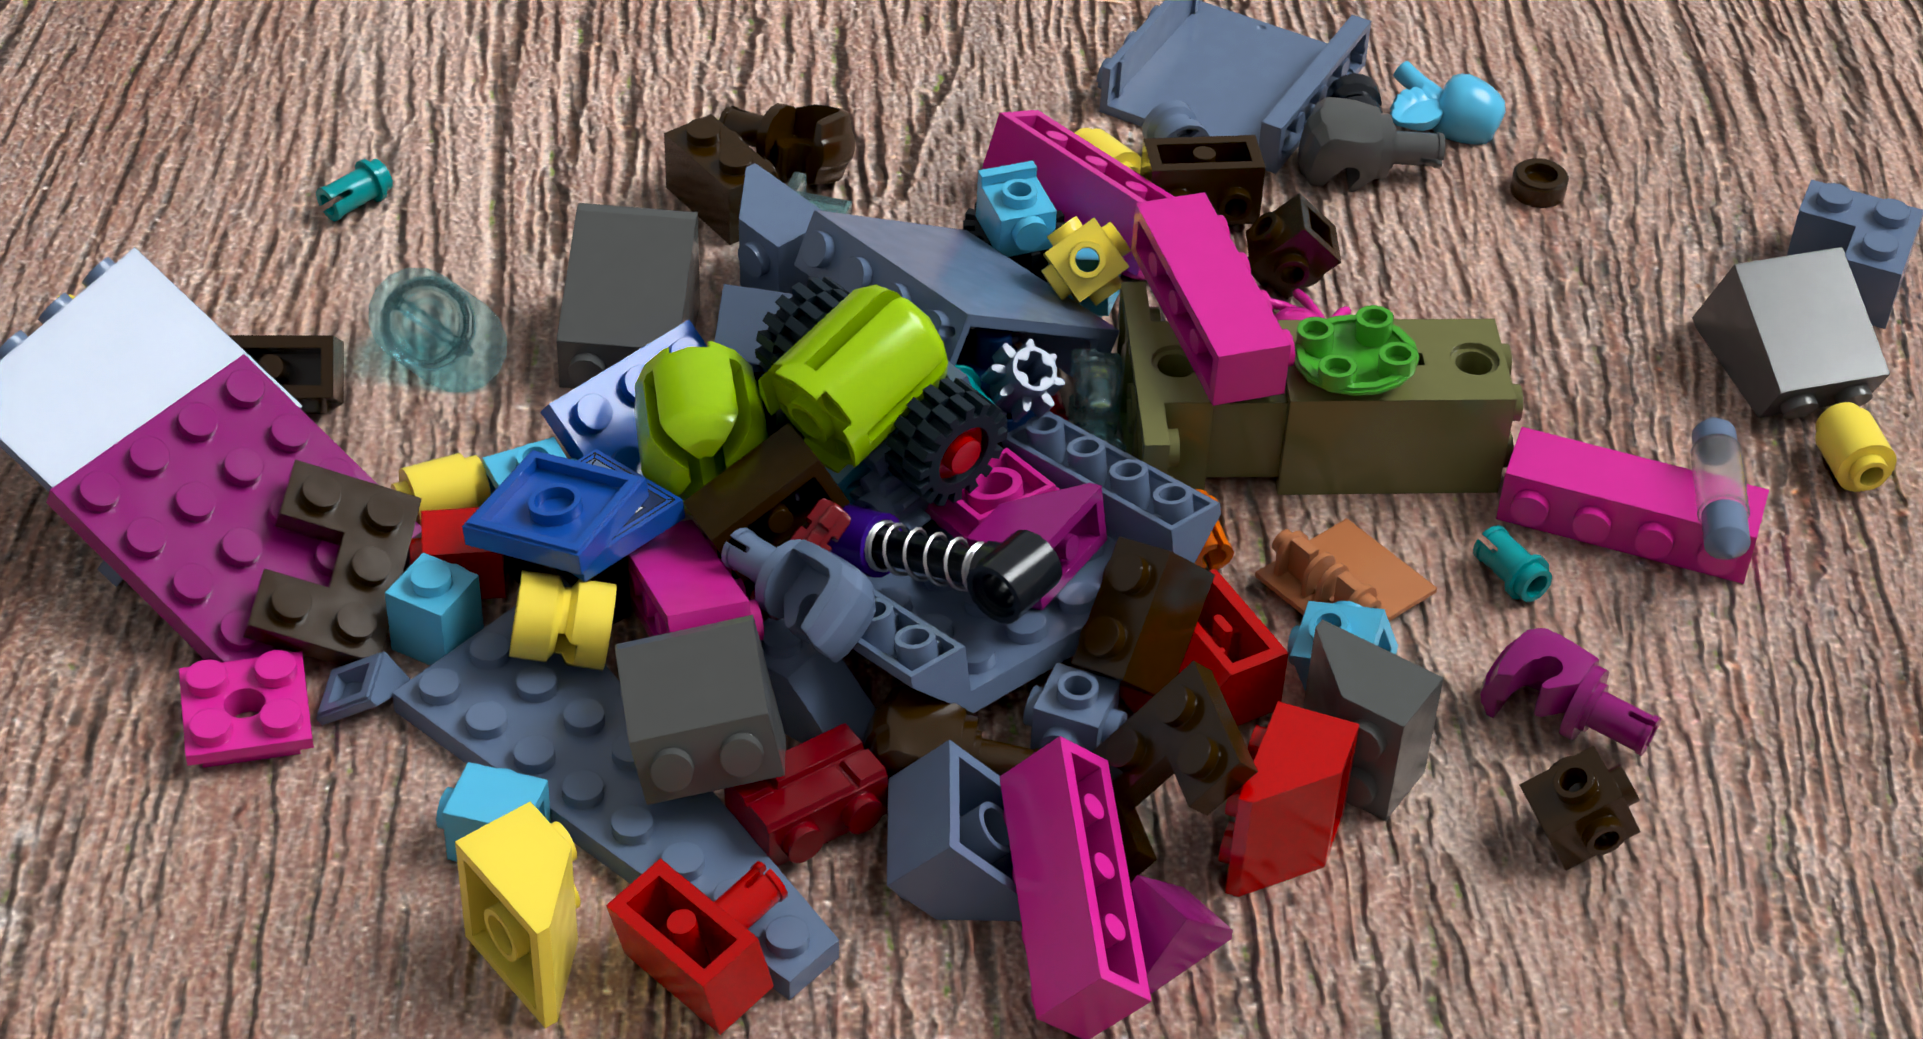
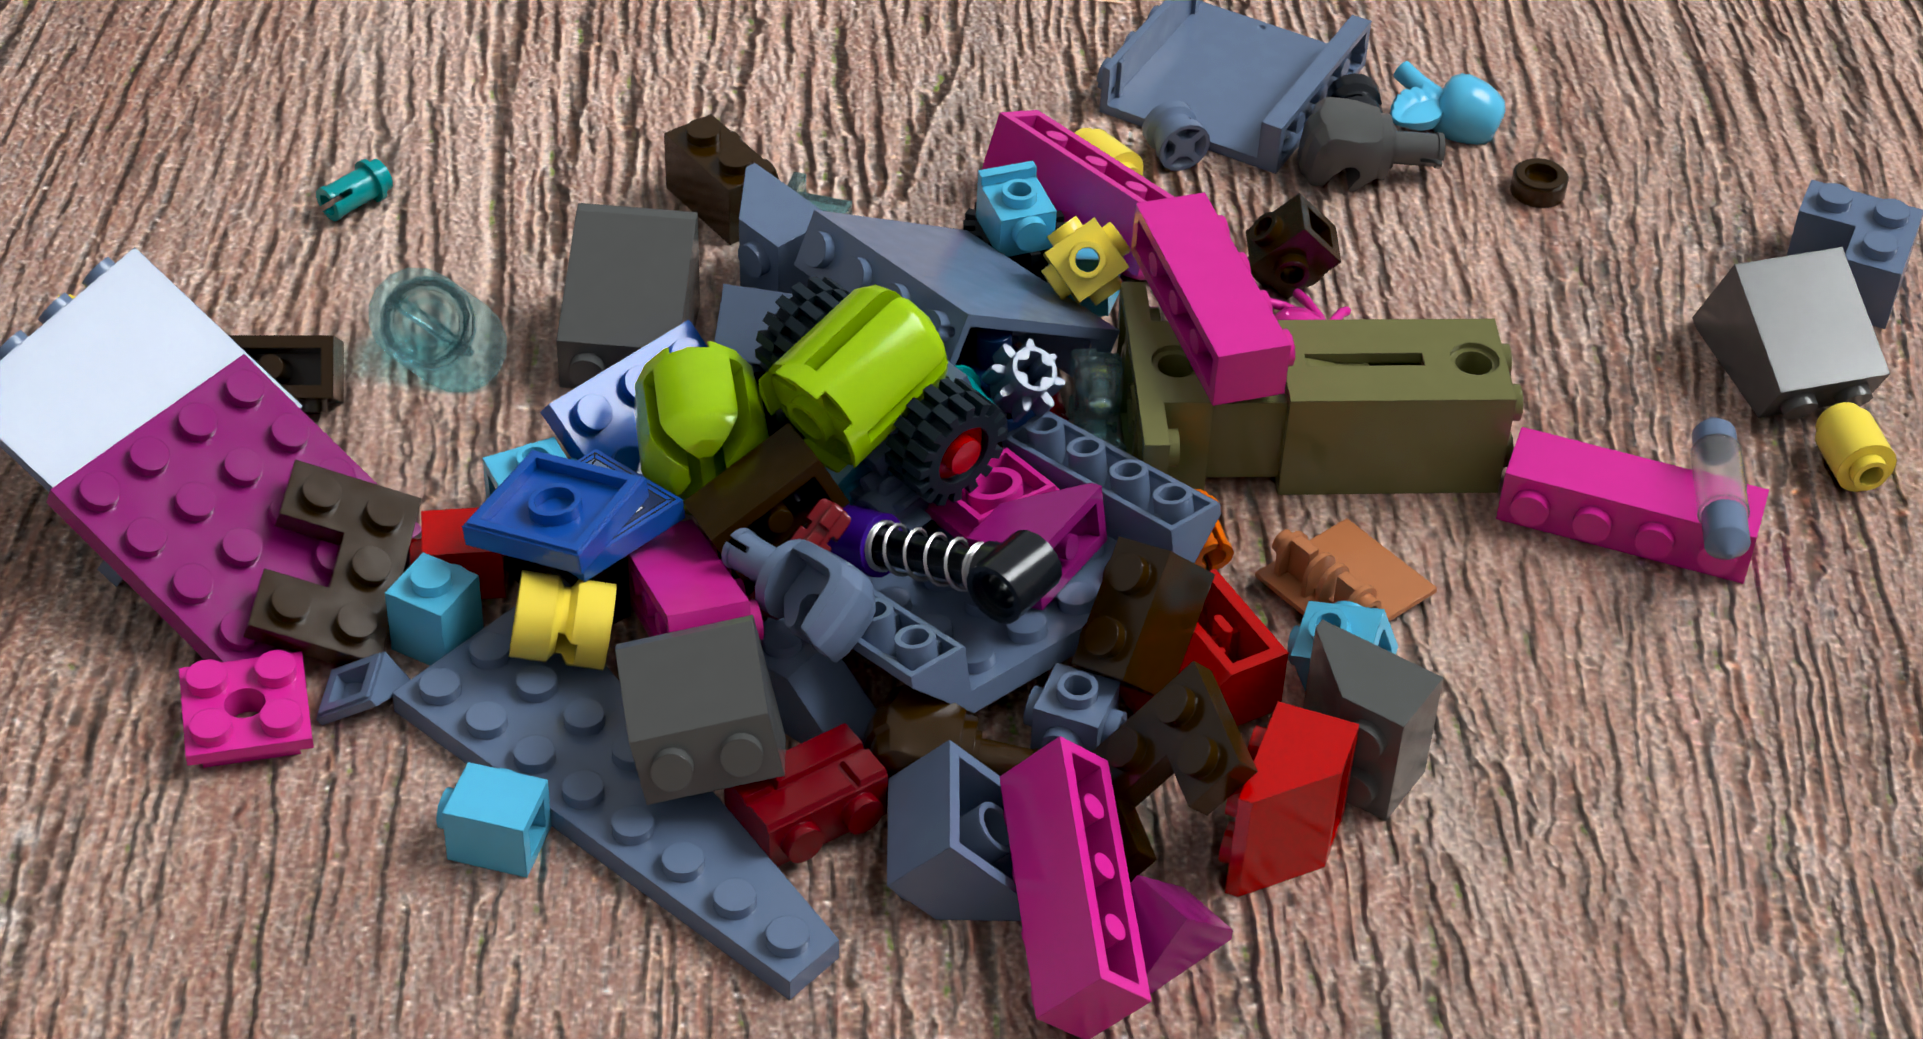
(445, 483): light yellow brick -> none
(522, 904): light yellow slope -> none
(699, 944): red brick -> none
(798, 139): dark brown piece -> none
(1221, 166): dark brown brick -> none
(1355, 352): bright green dish -> none
(1524, 574): teal pin -> none
(1567, 683): magenta piece -> none
(1583, 806): dark brown brick -> none

